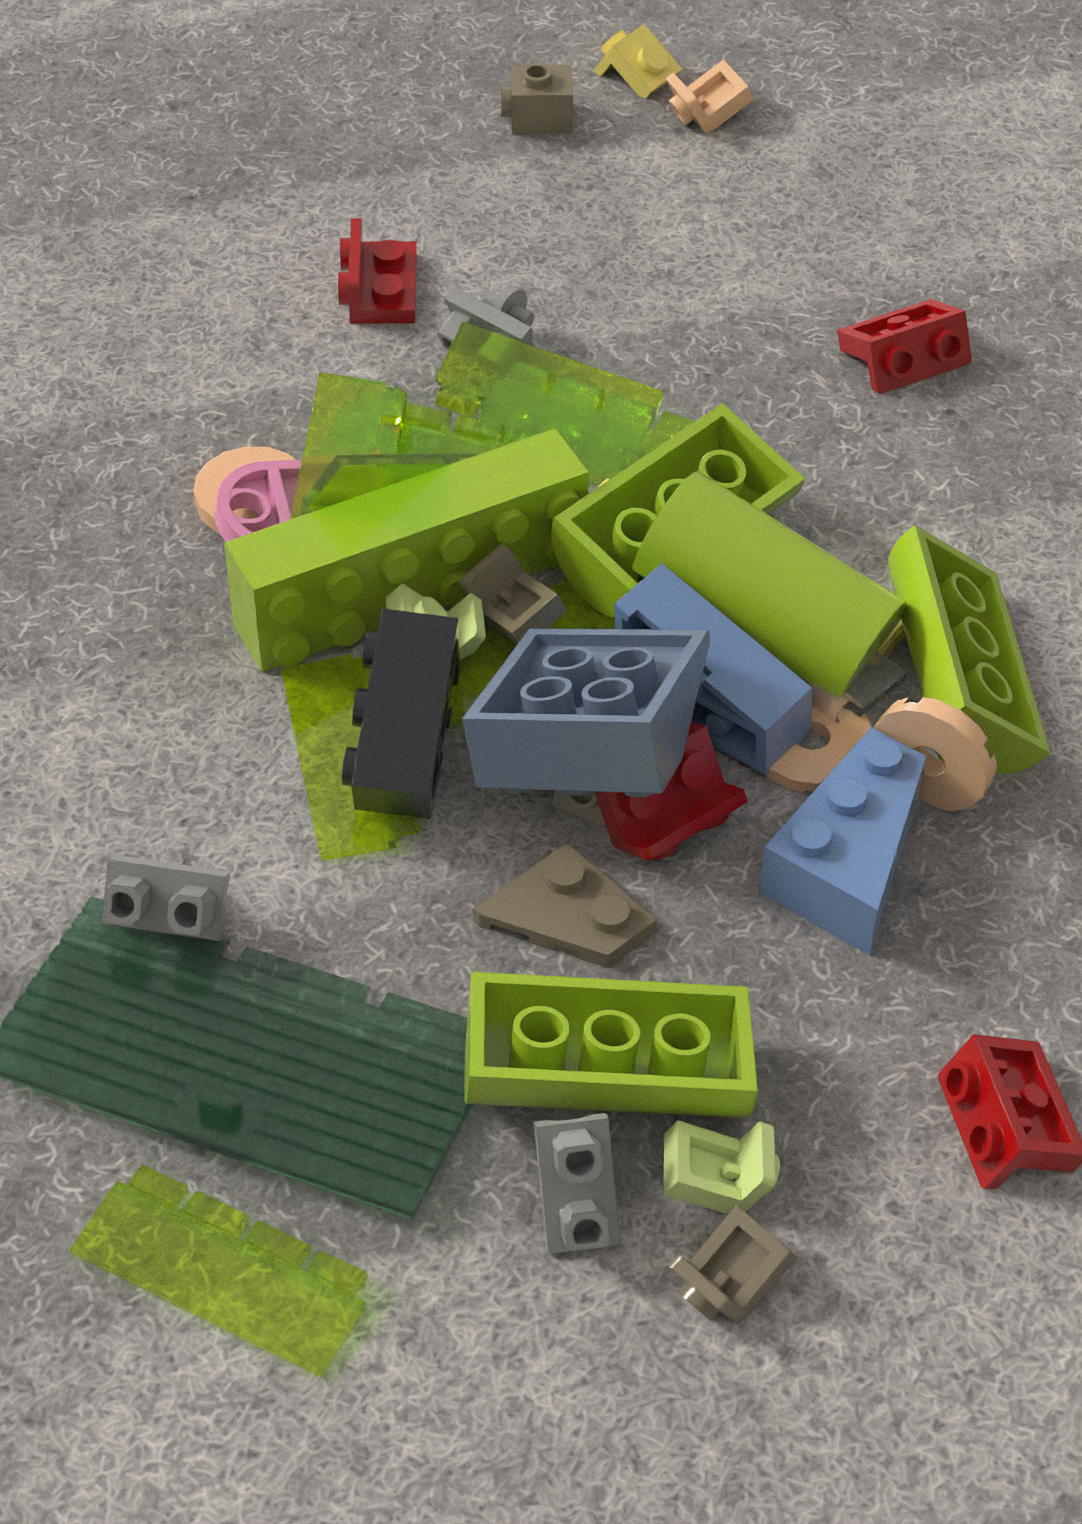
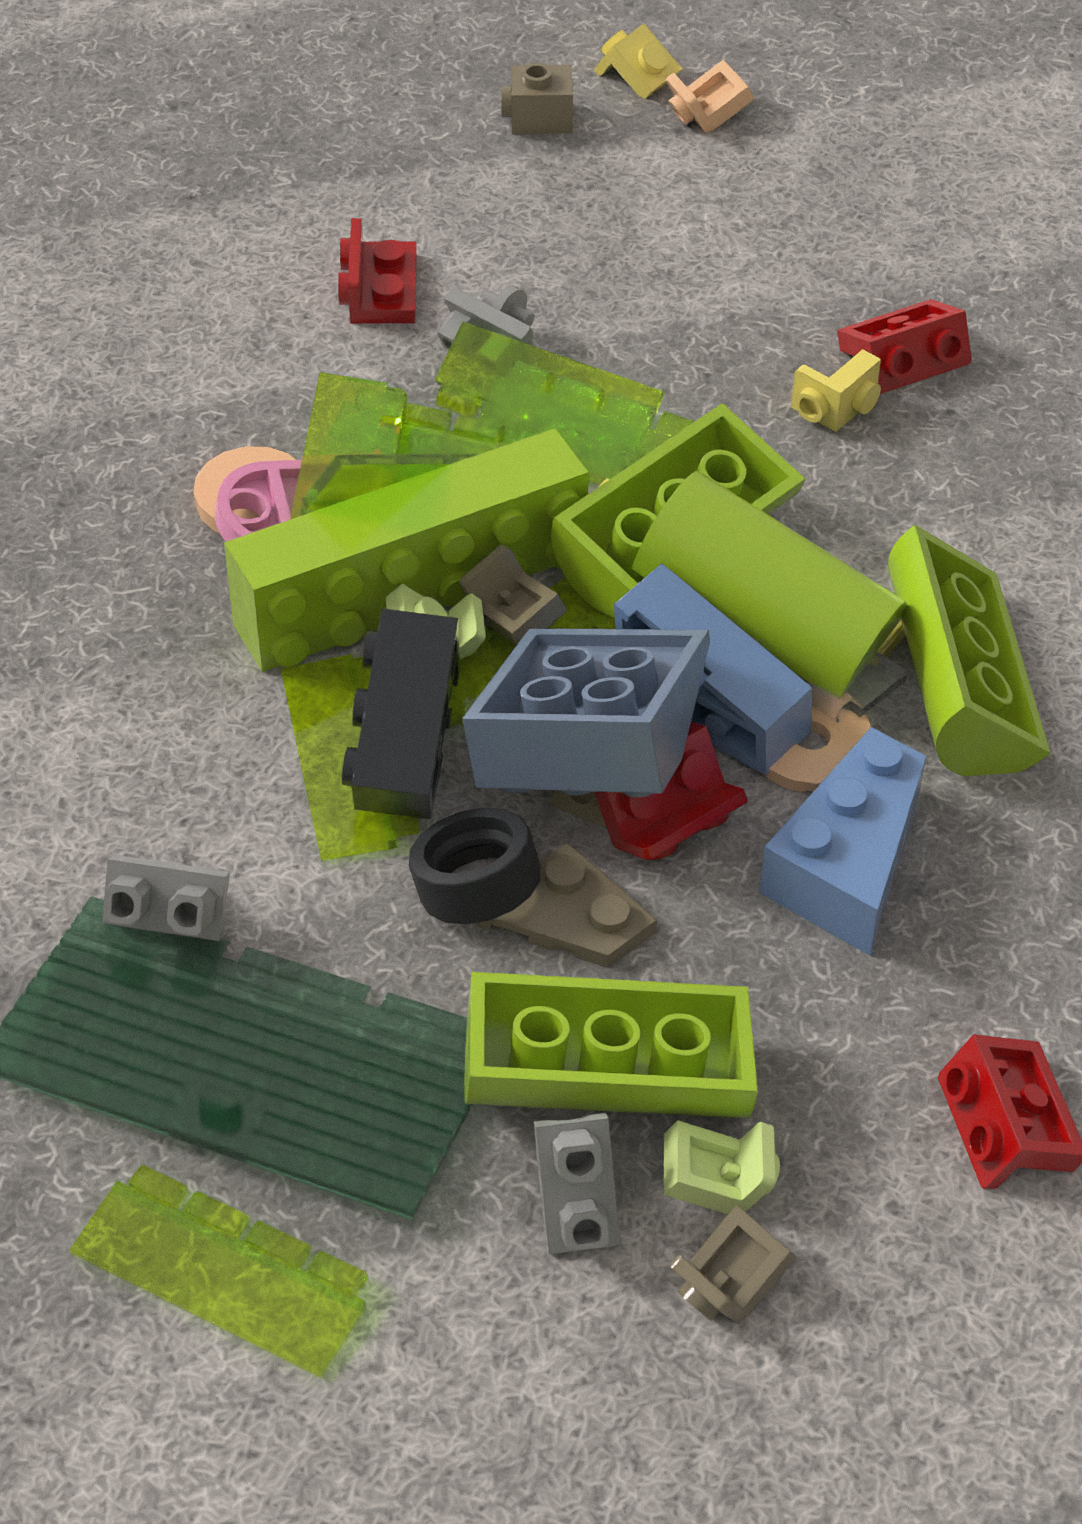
(478, 893): none -> black tyre
(838, 397): none -> light yellow bracket
(966, 766): light nougat tile -> none

